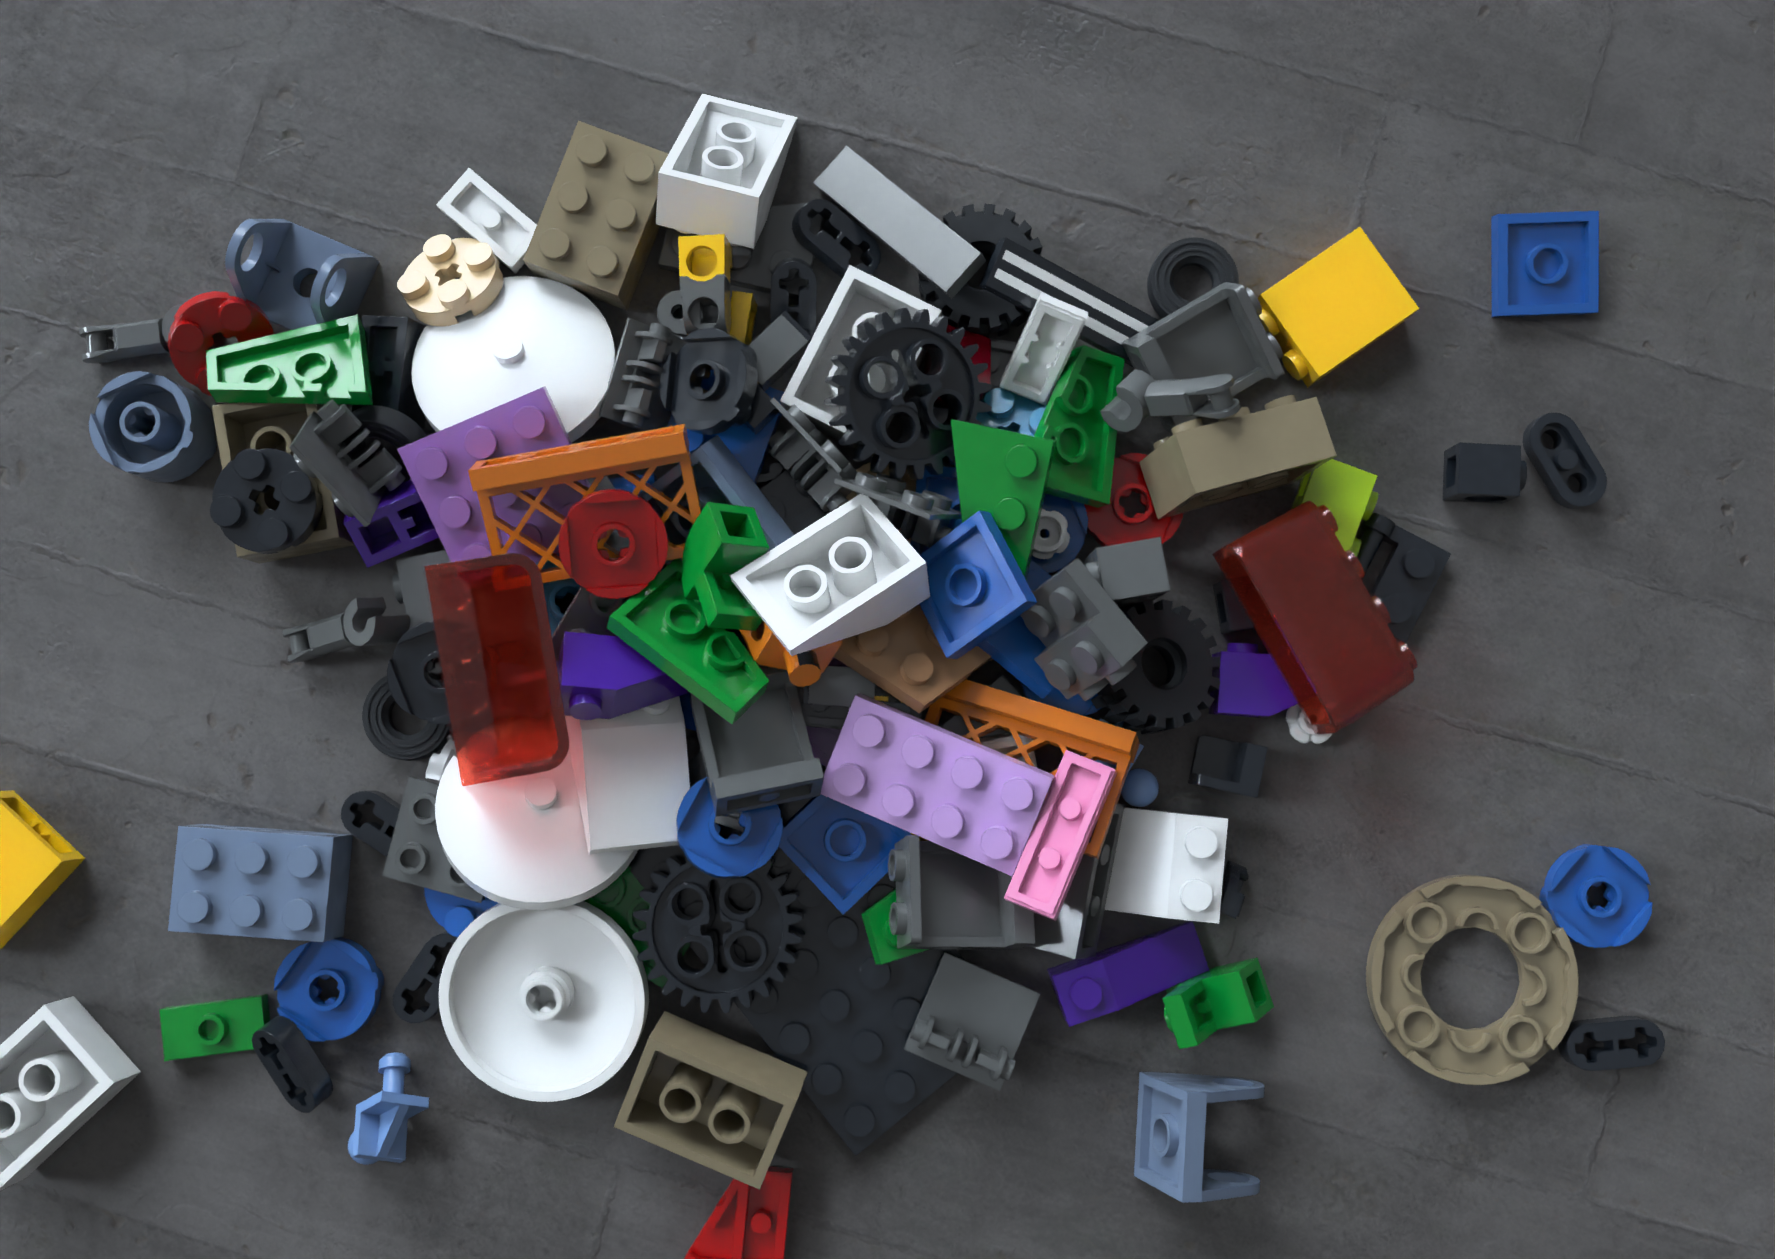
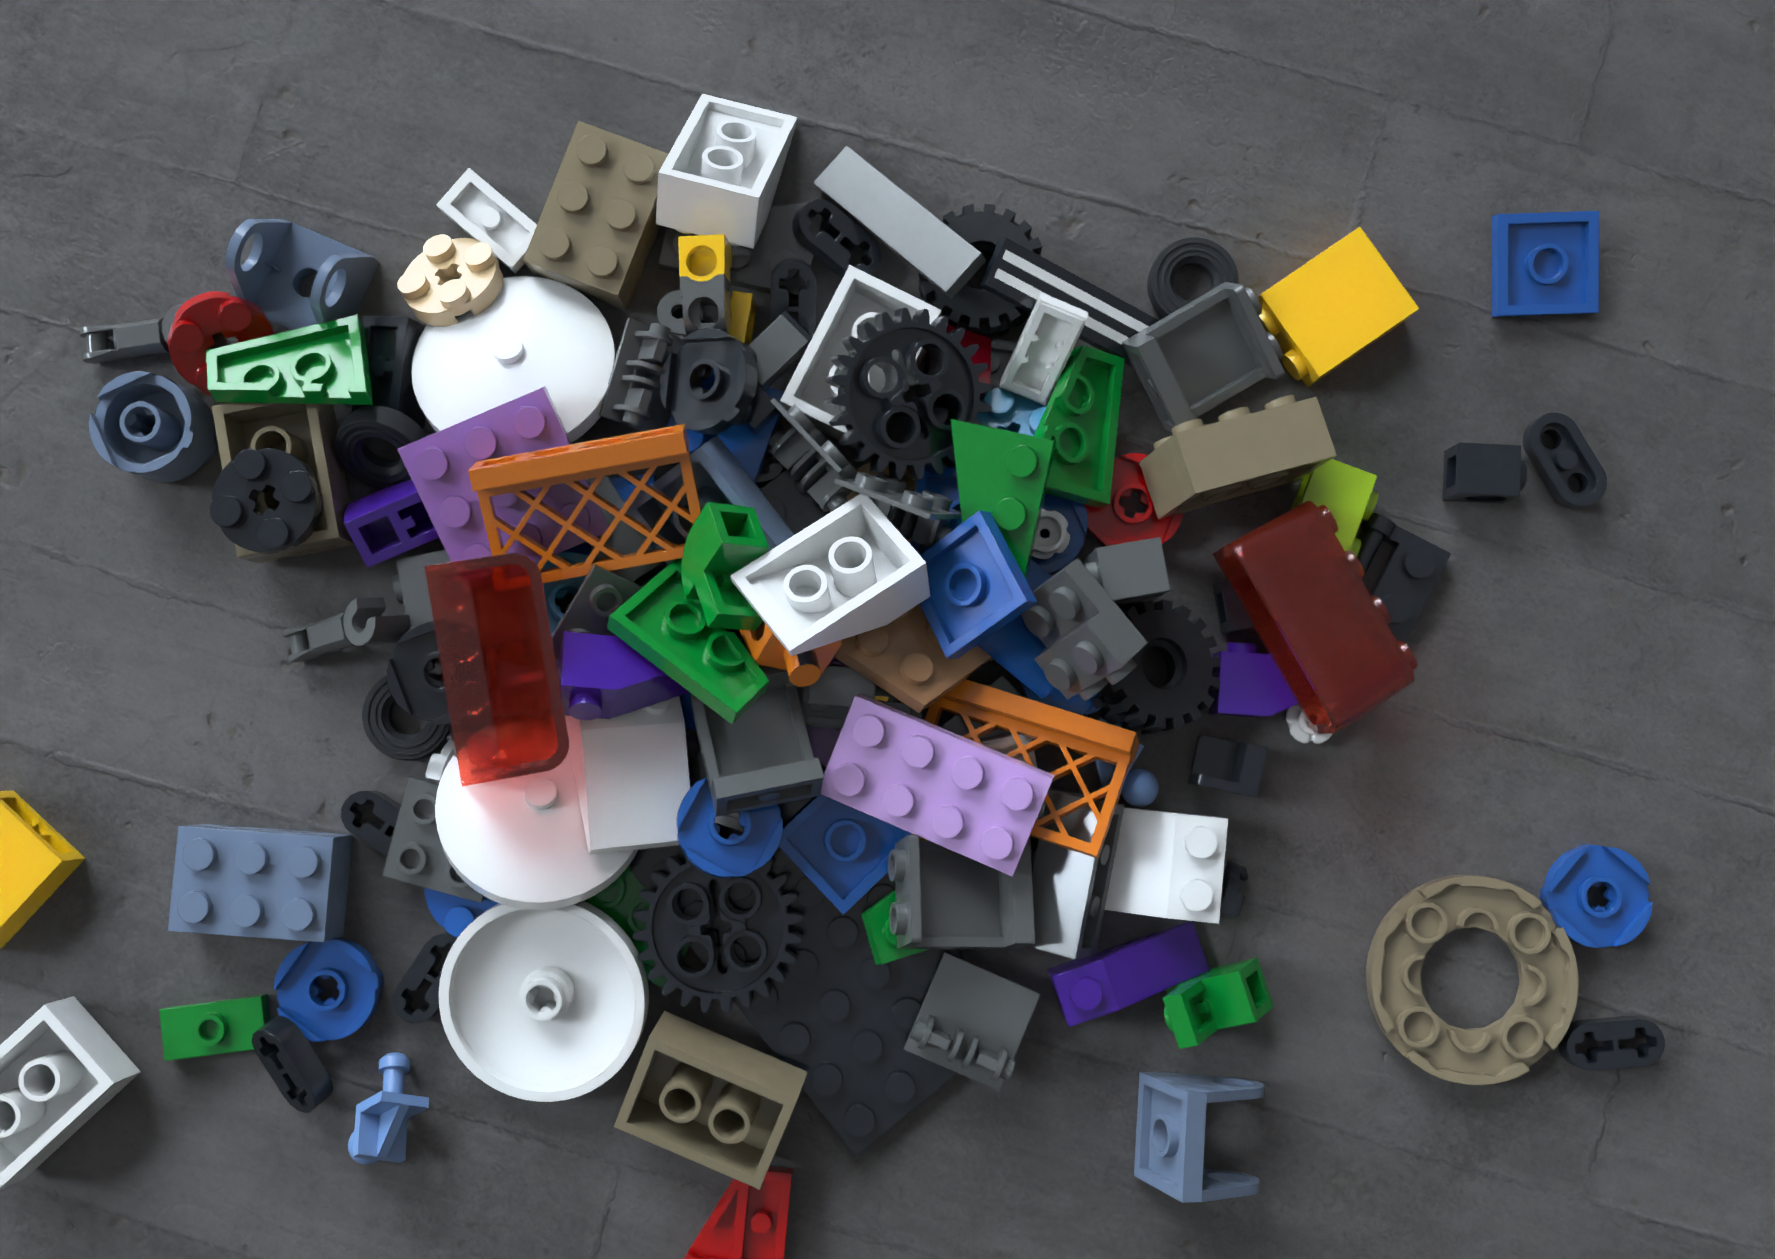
(324, 455): dark grey hinge -> none
(591, 566): red plate -> none
(1060, 835): bright pink tile -> none
(1144, 396): dark grey piece -> none

